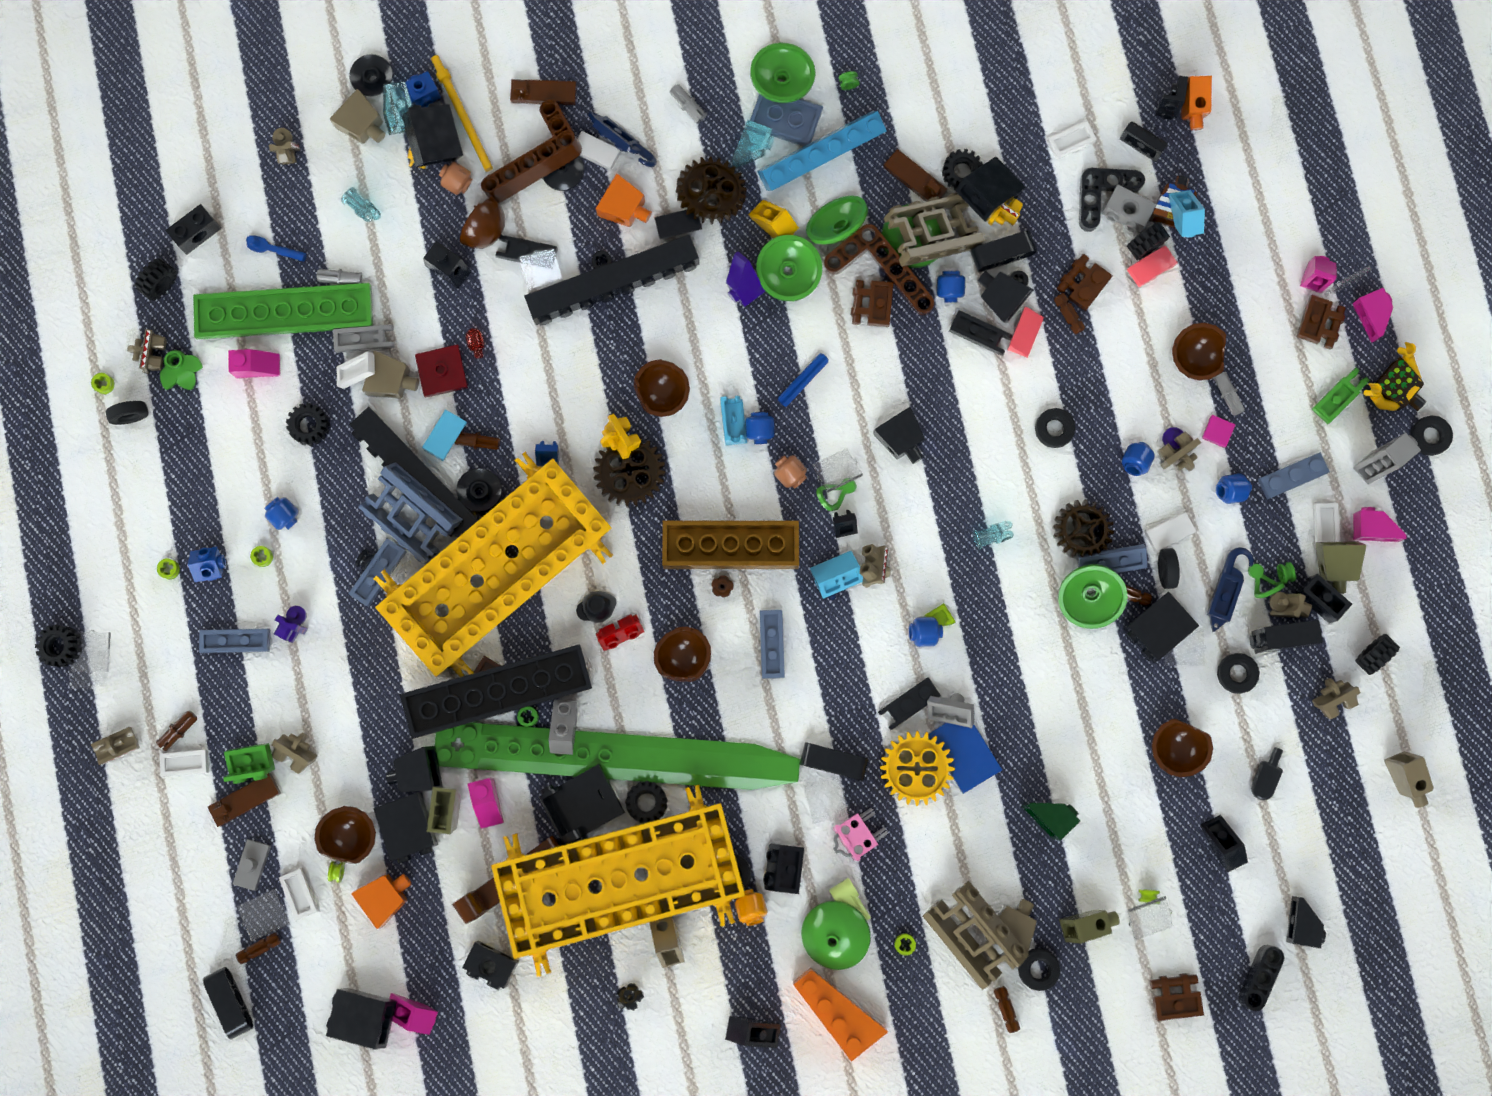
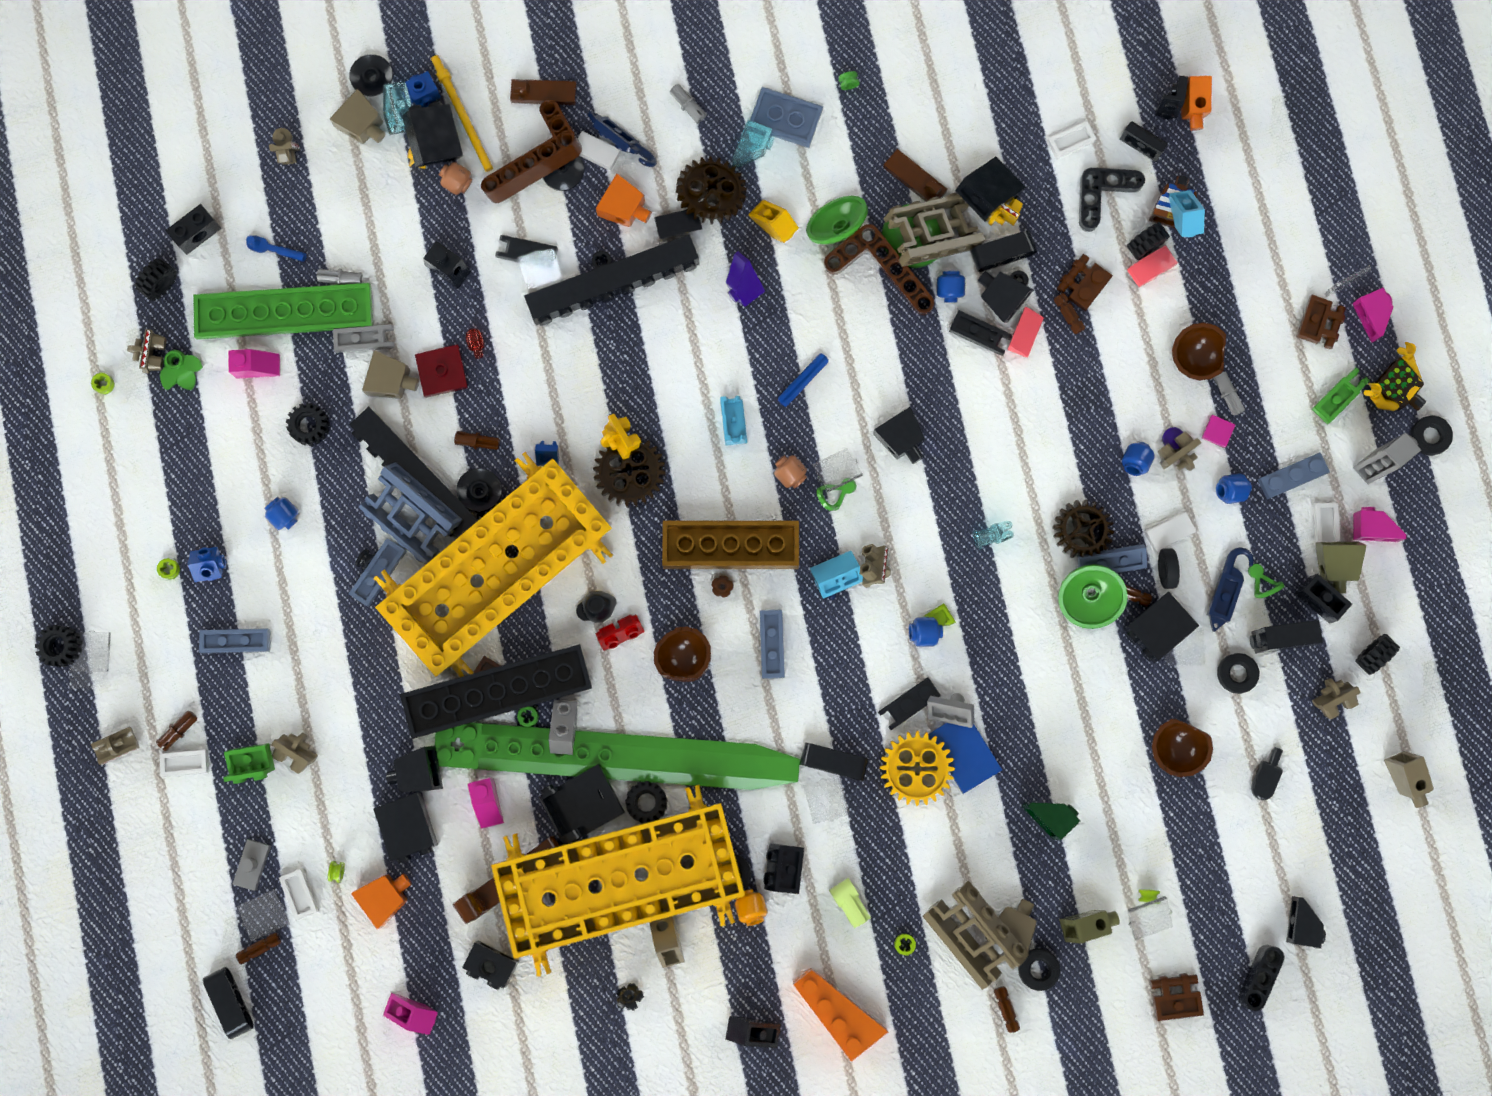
(127, 412): black tyre -> none
(243, 800): reddish brown hinge -> none
(267, 552): lime bush -> none
(289, 626): dark purple hips -> none
(345, 835): reddish brown cylinder -> none
(355, 370): white tile -> none
(360, 1018): black brick -> none
(361, 206): clear light blue piece -> none
(444, 435): medium azure hinge -> none
(444, 810): olive torso -> none
(483, 225): reddish brown cylinder -> none
(661, 388): reddish brown cylinder -> none
(760, 427): blue head -> none
(786, 63): bright green dish -> none
(791, 253): bright green dish -> none
(821, 151): dark azure brick -> none
(843, 924): bright green dish -> none
(845, 524): black tile -> none
(854, 838): bright pink piece -> none
(879, 303): reddish brown plate -> none
(955, 159): black tyre -> none
(1067, 422): black tyre -> none
(1124, 198): light grey brick -> none
(1225, 843): black slope -> none
(1286, 572): bright green bush -> none
(1289, 605): dark tan hips -> none
(1319, 274): dark pink slope -> none

